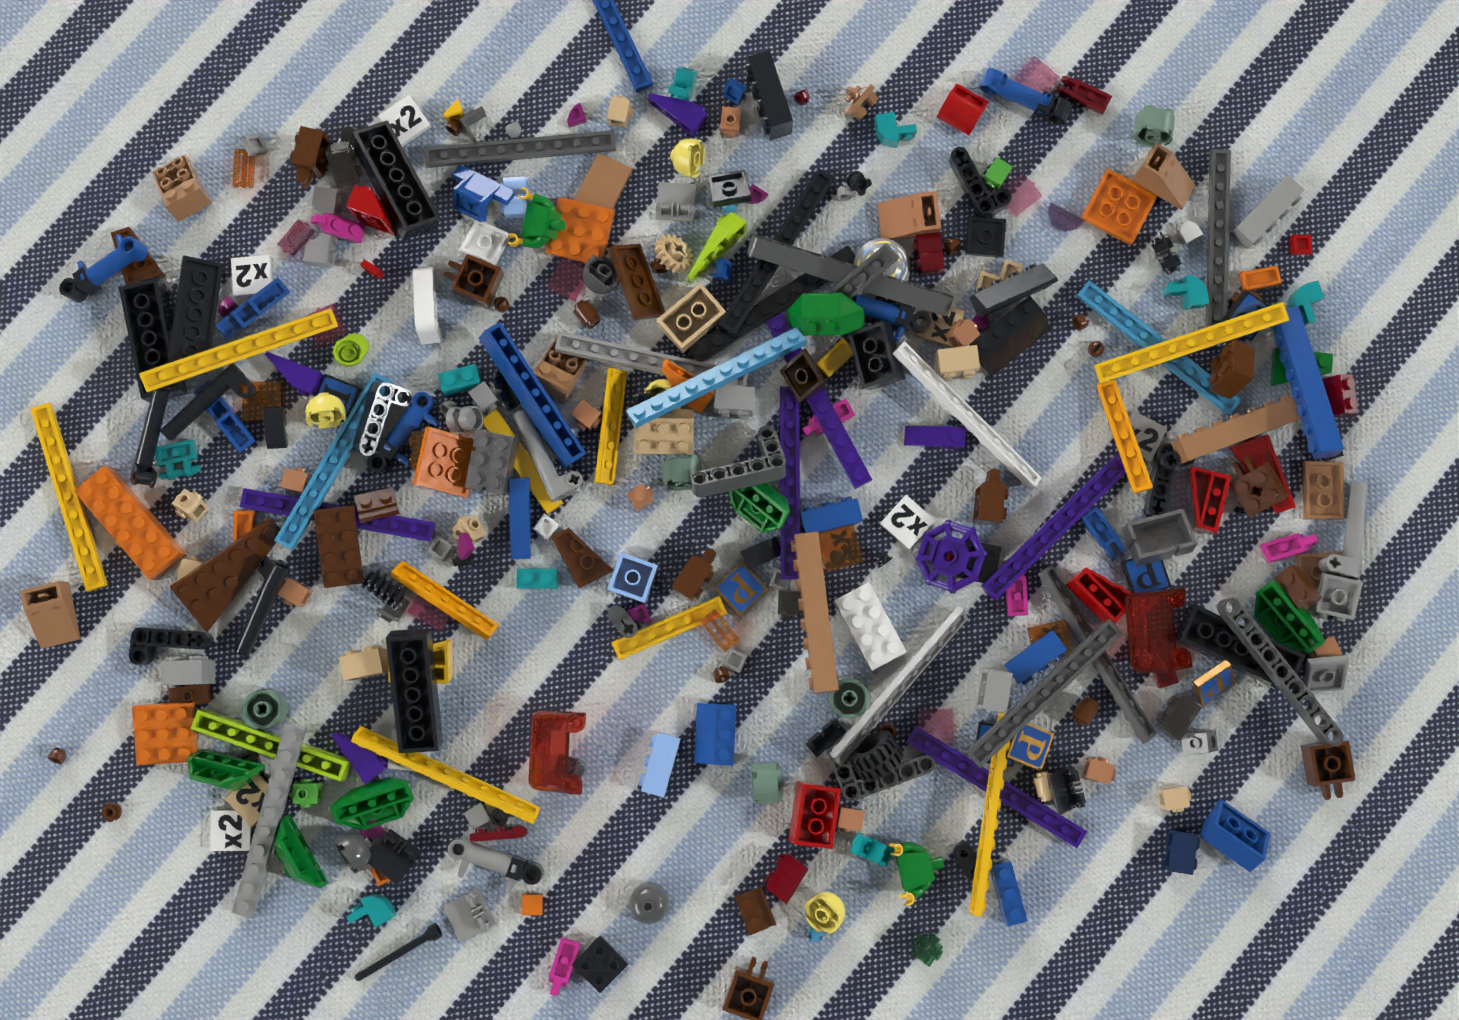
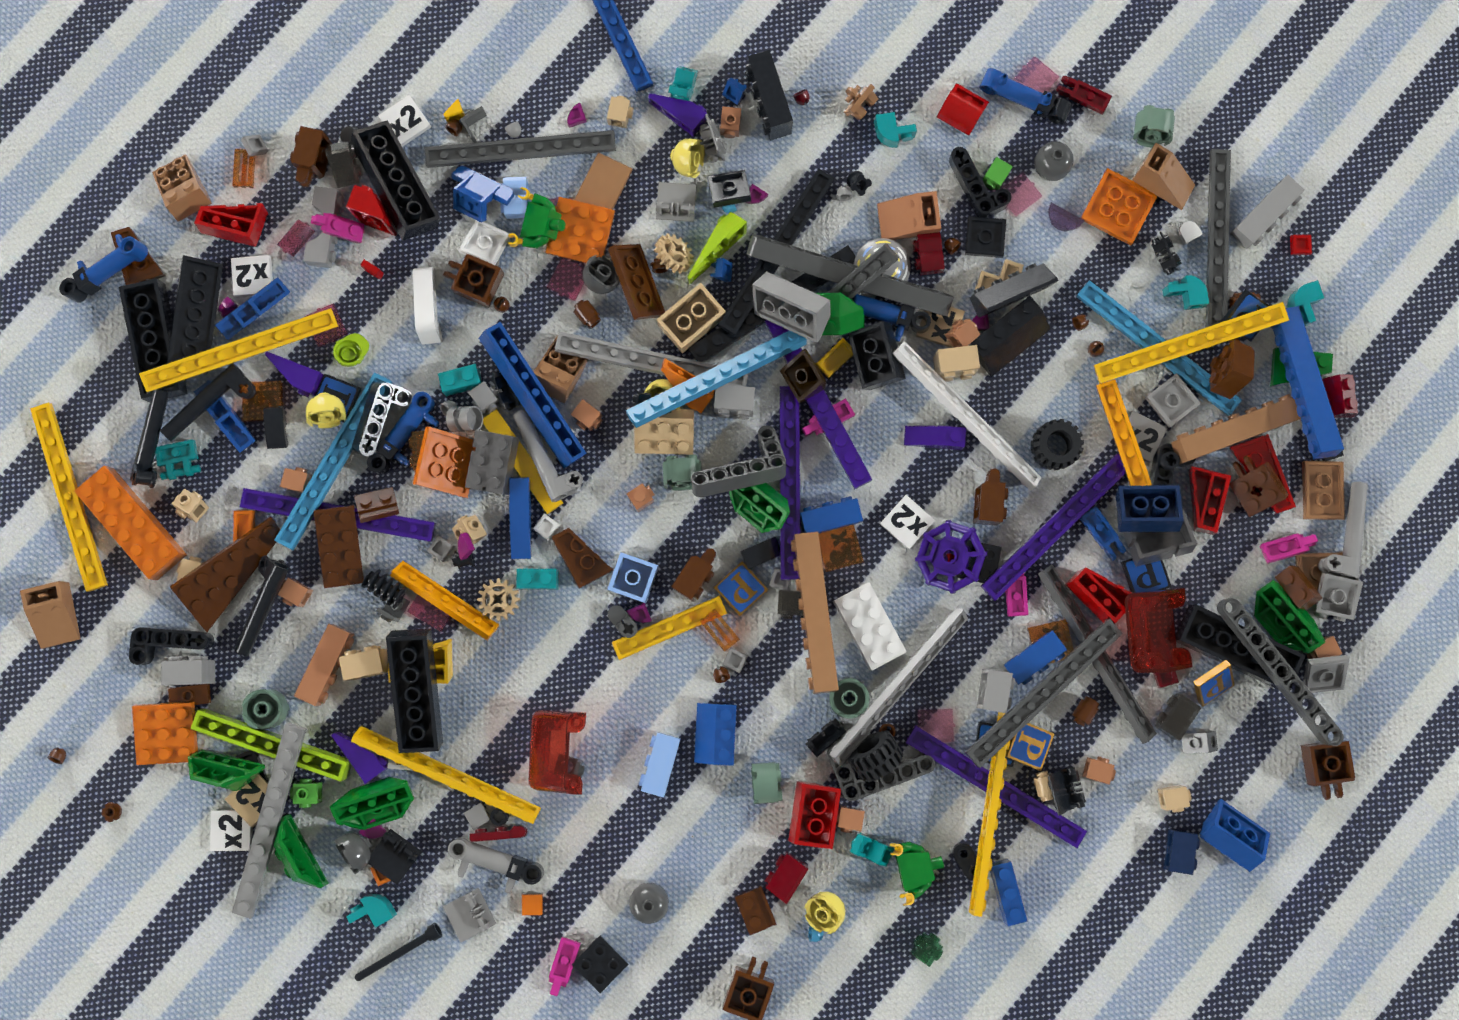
(233, 223): none -> red wedge
(324, 665): none -> nougat brick
(491, 606): none -> tan gear
(610, 426): yellow tile -> none
(714, 146): none -> light grey hinge
(791, 306): none -> light grey slope
(883, 559): black bush -> none
(1054, 160): none -> dark grey cylinder
(1072, 440): none -> black tyre
(1149, 508): none -> dark blue brick
(1172, 400): none -> light grey plate
(1260, 278): orange tile -> none

